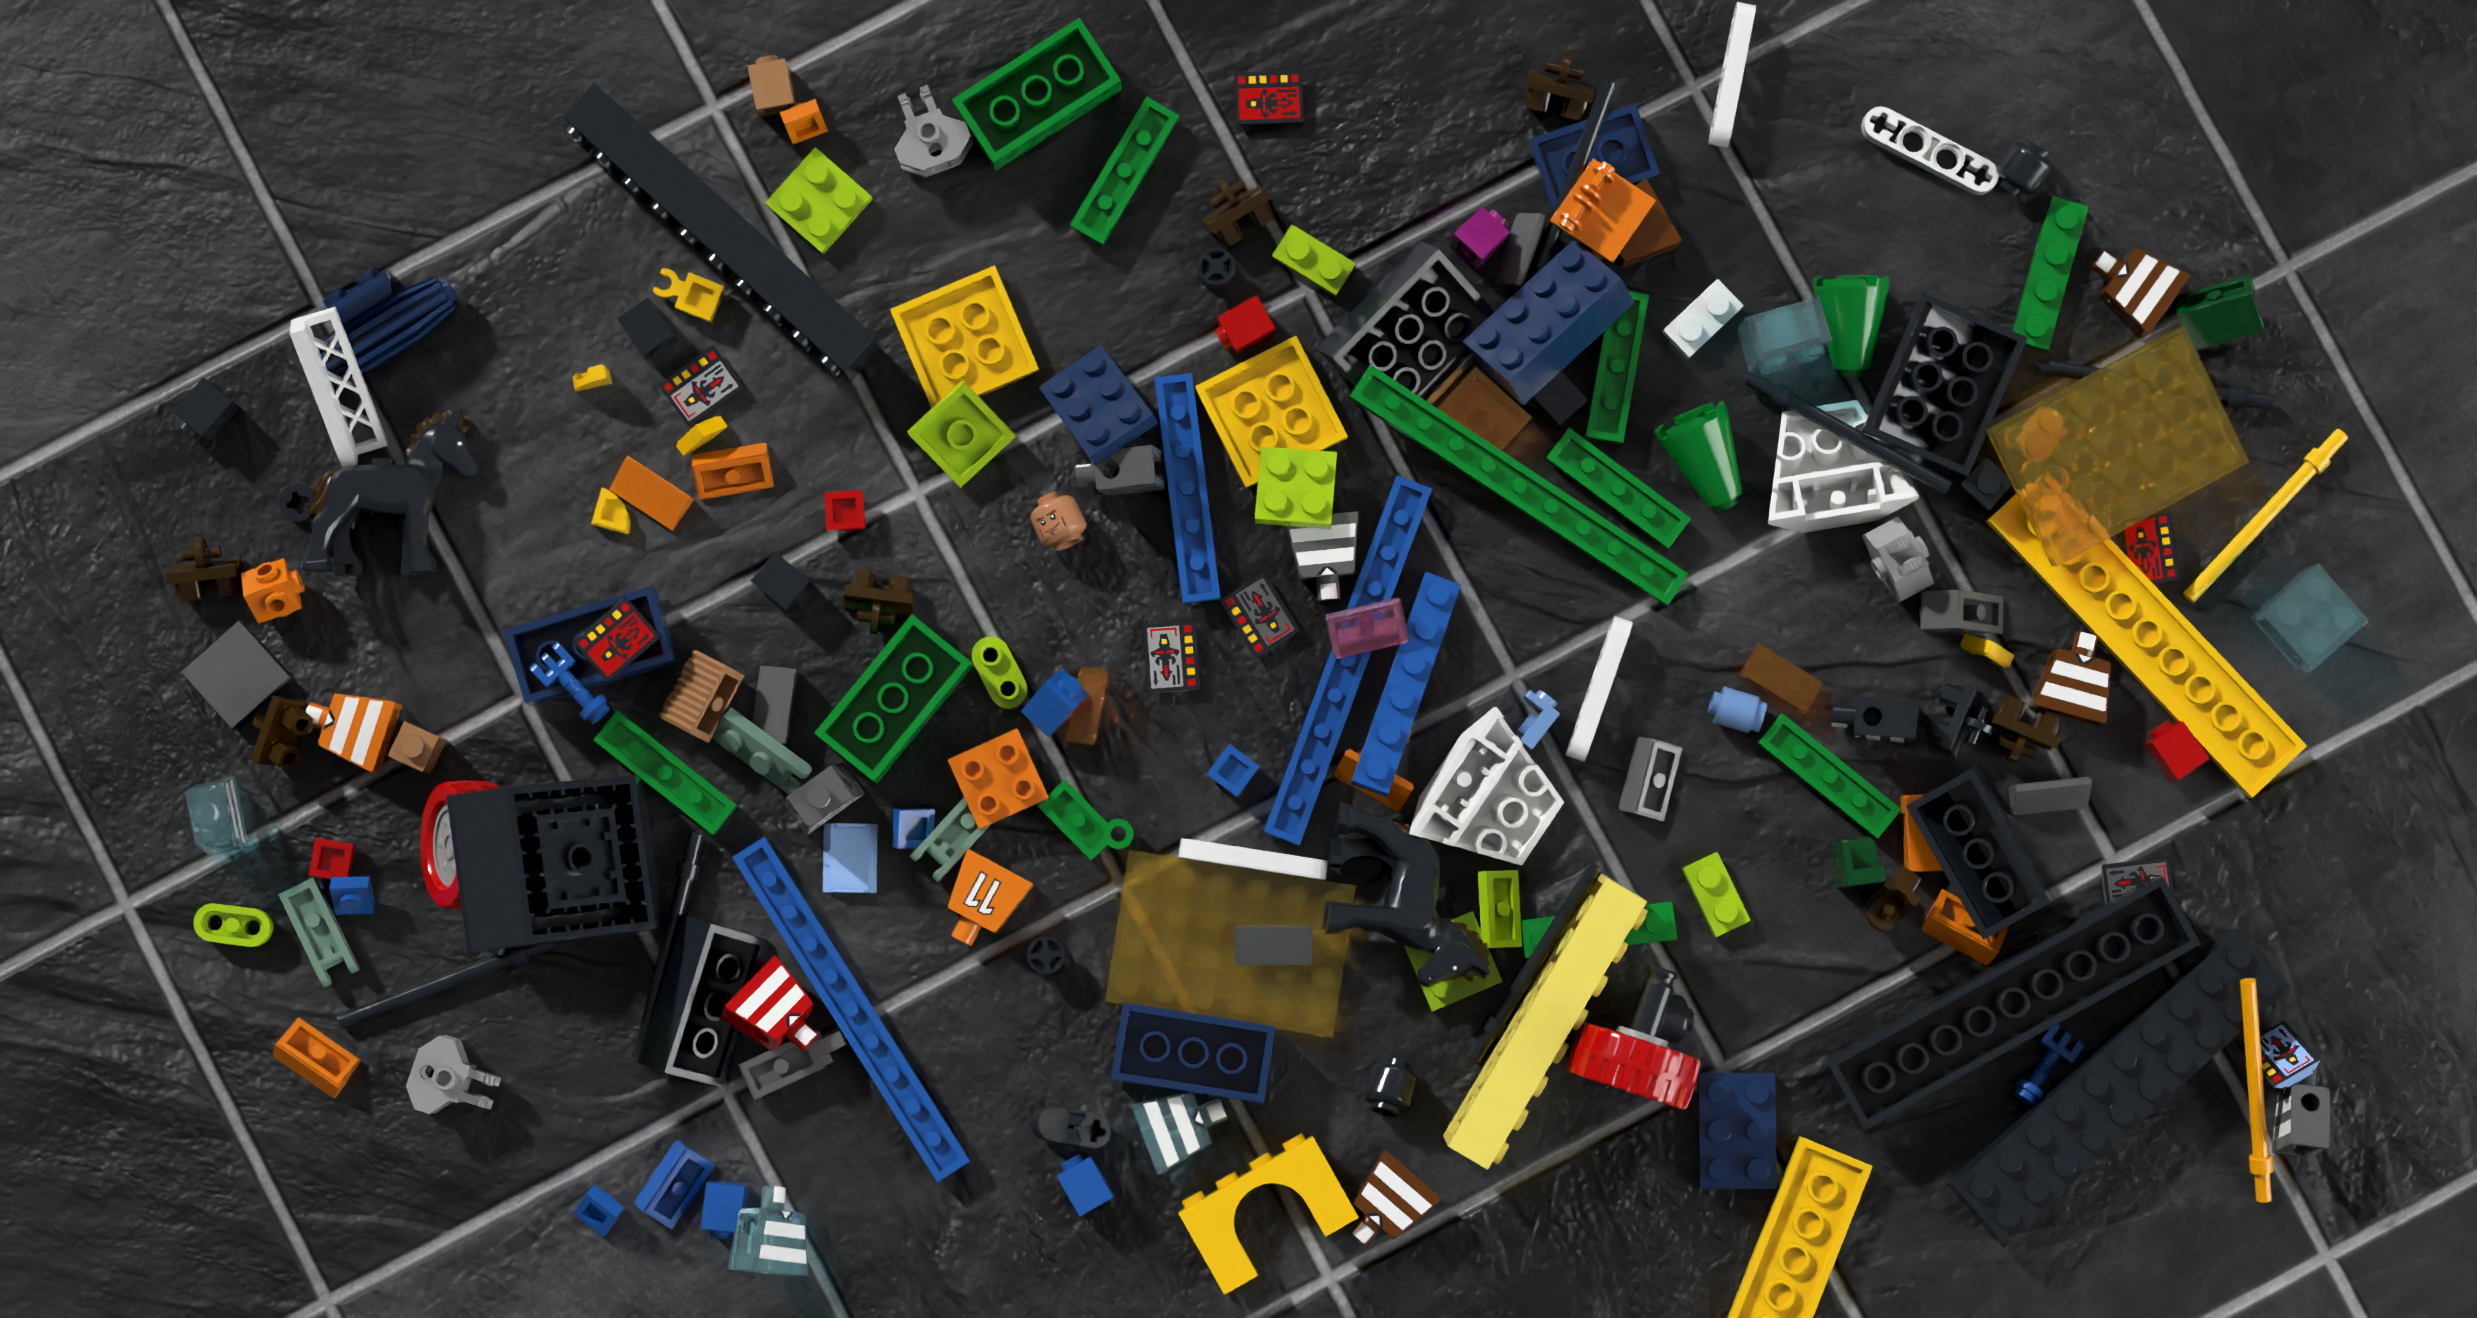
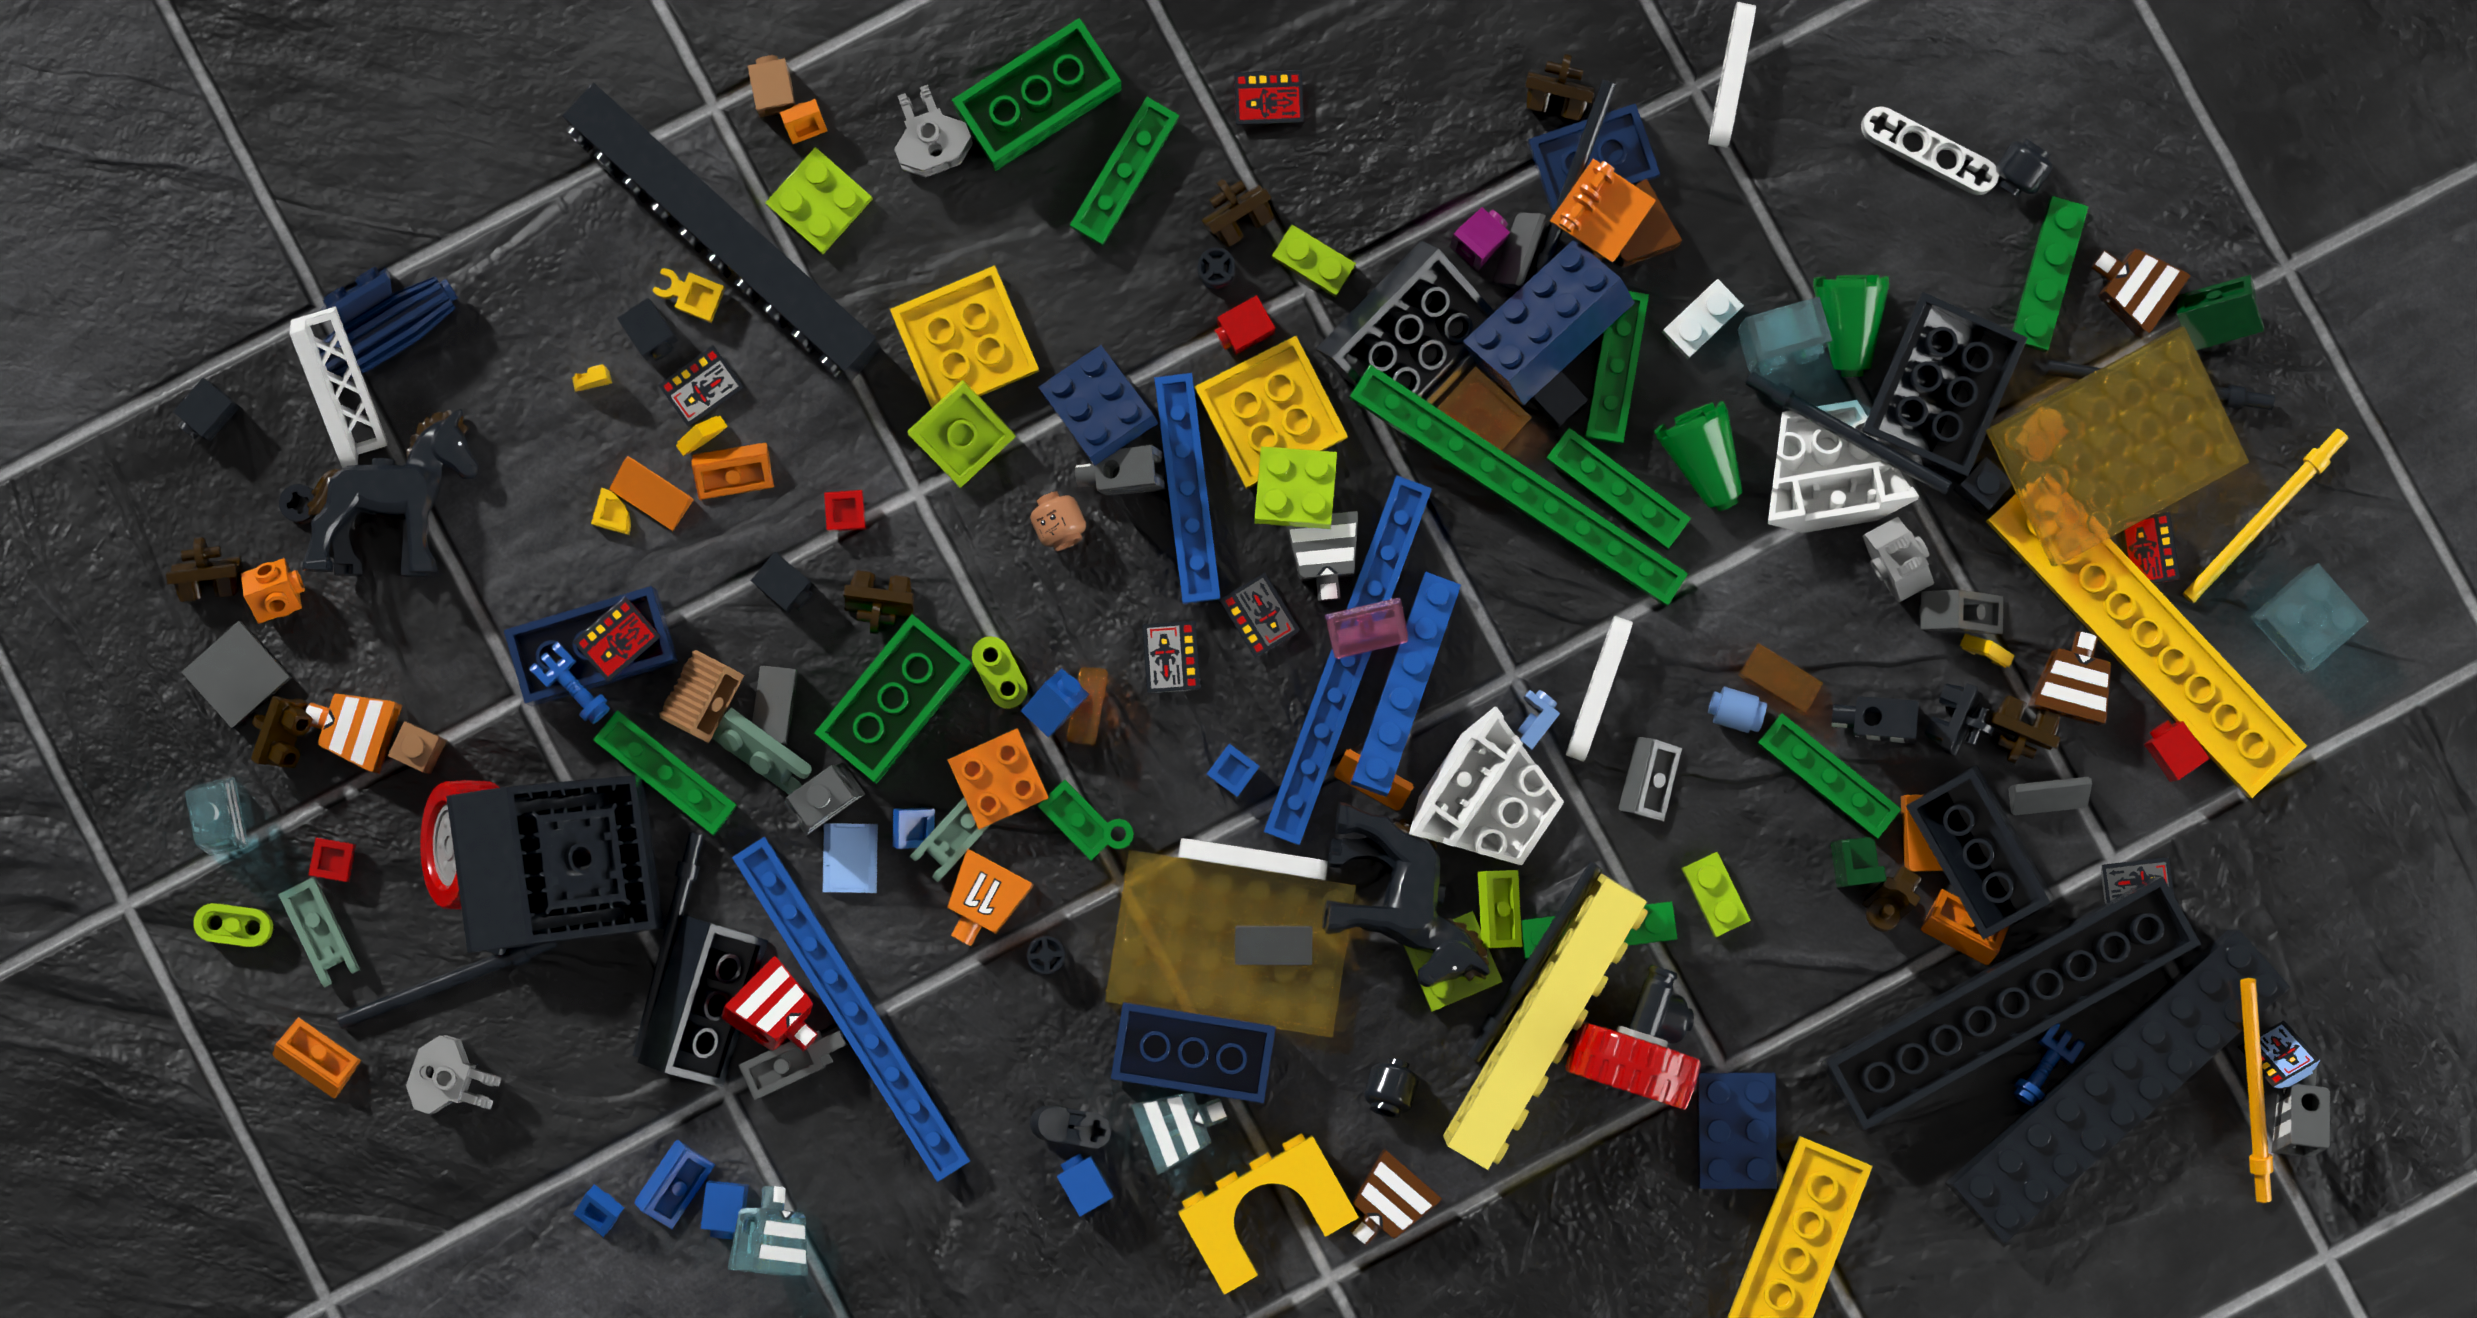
(352, 895): blue plate -> none

